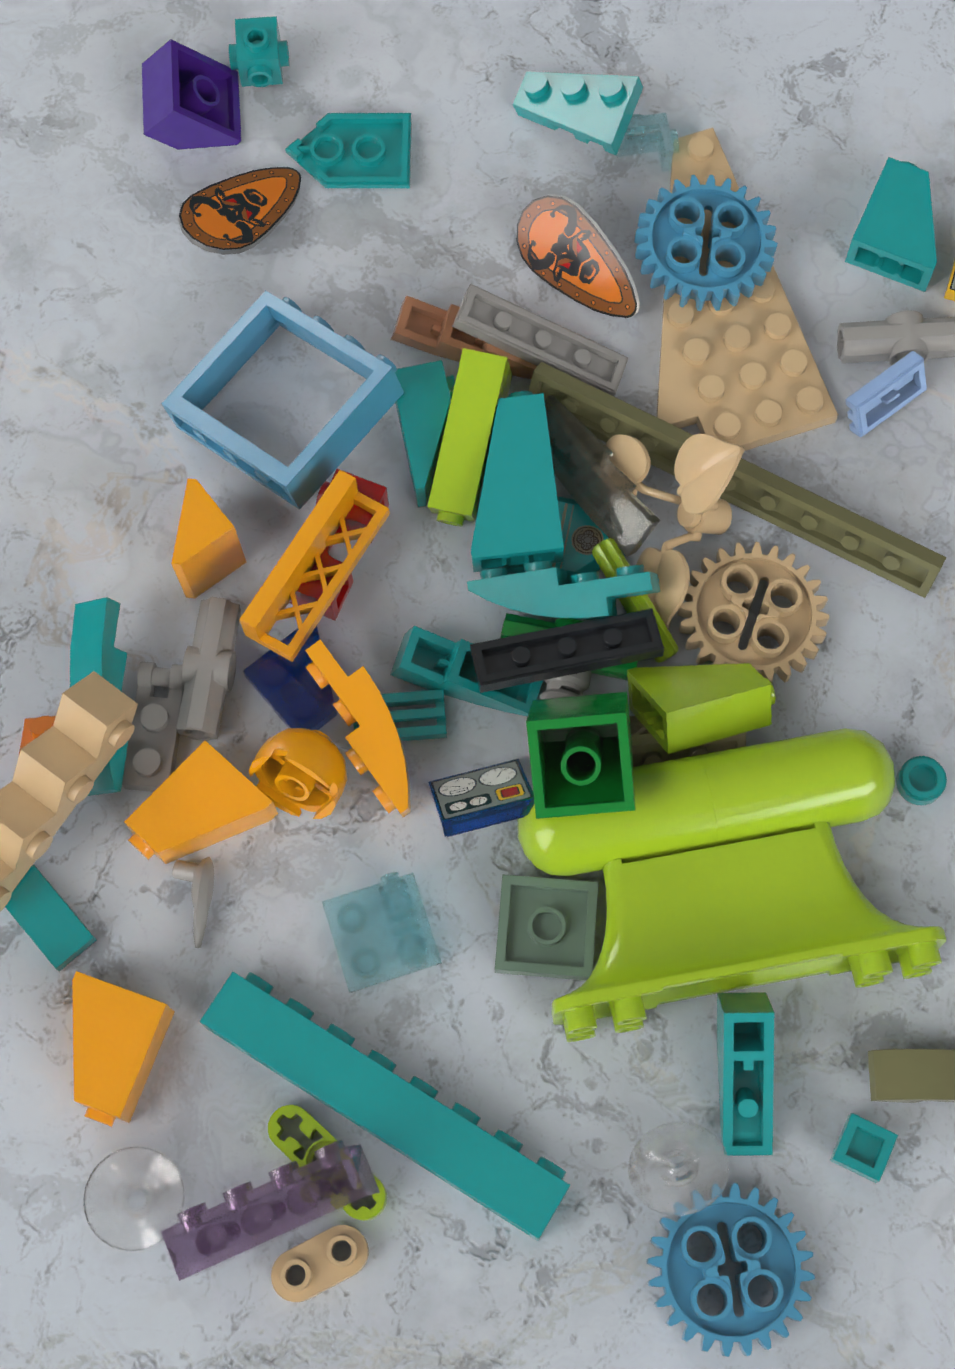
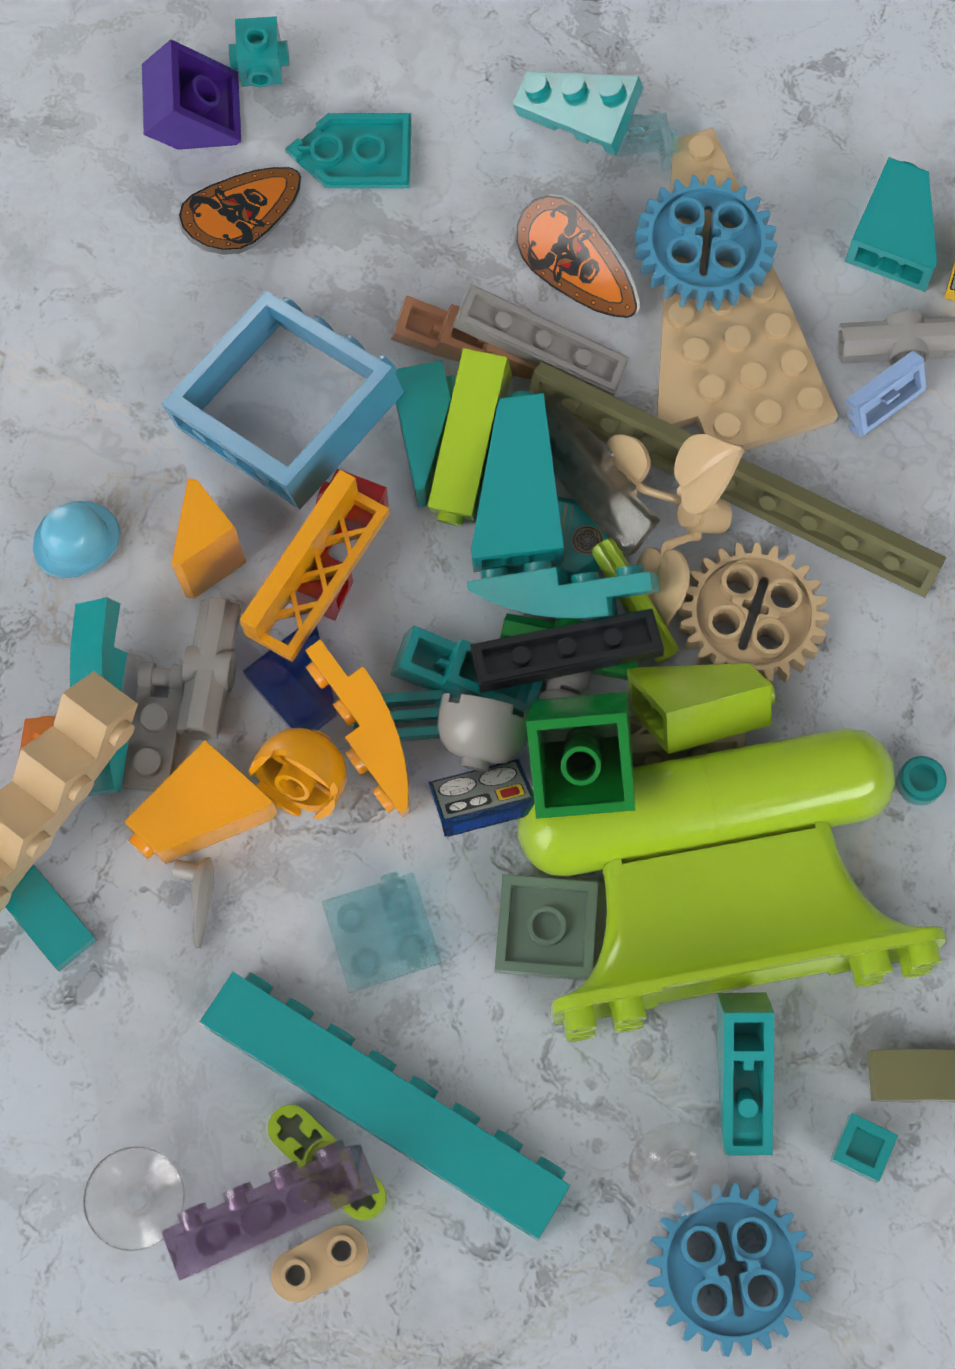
(75, 539): none -> medium azure hat
(113, 1046): light orange slope -> none
(481, 730): none -> light grey cylinder

